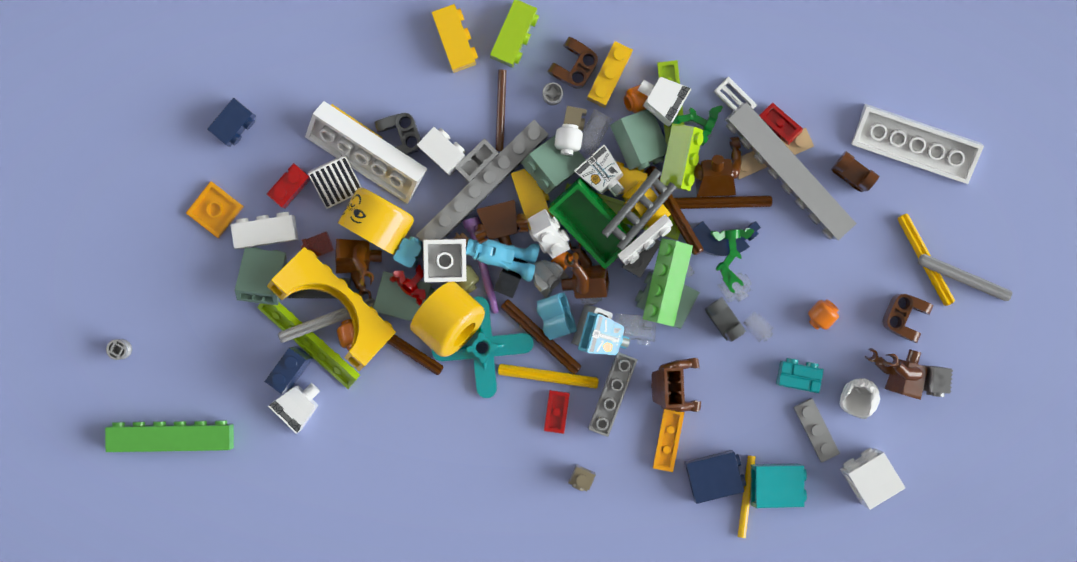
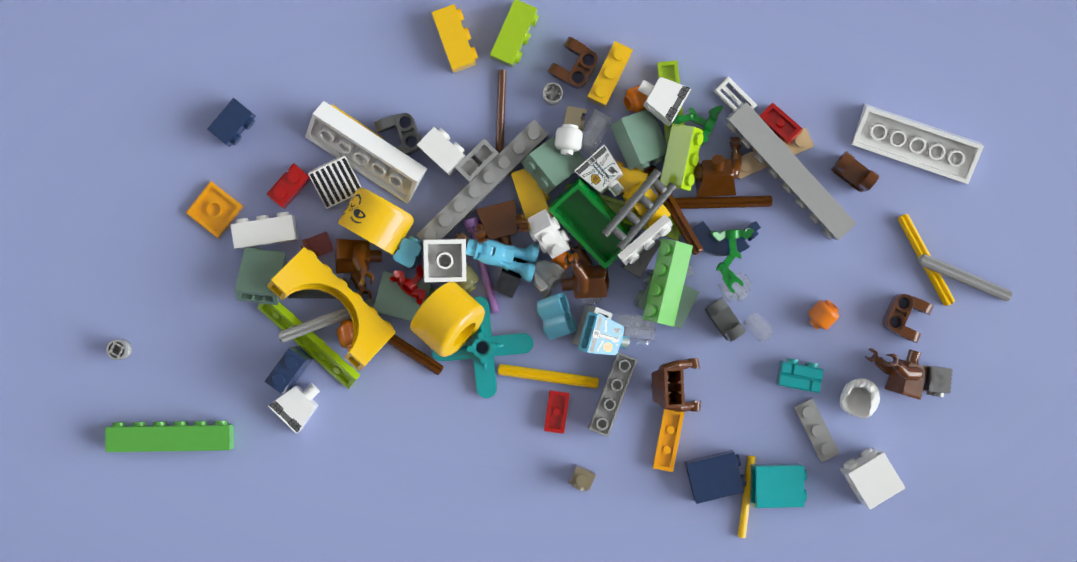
(538, 334): reddish brown axle -> none

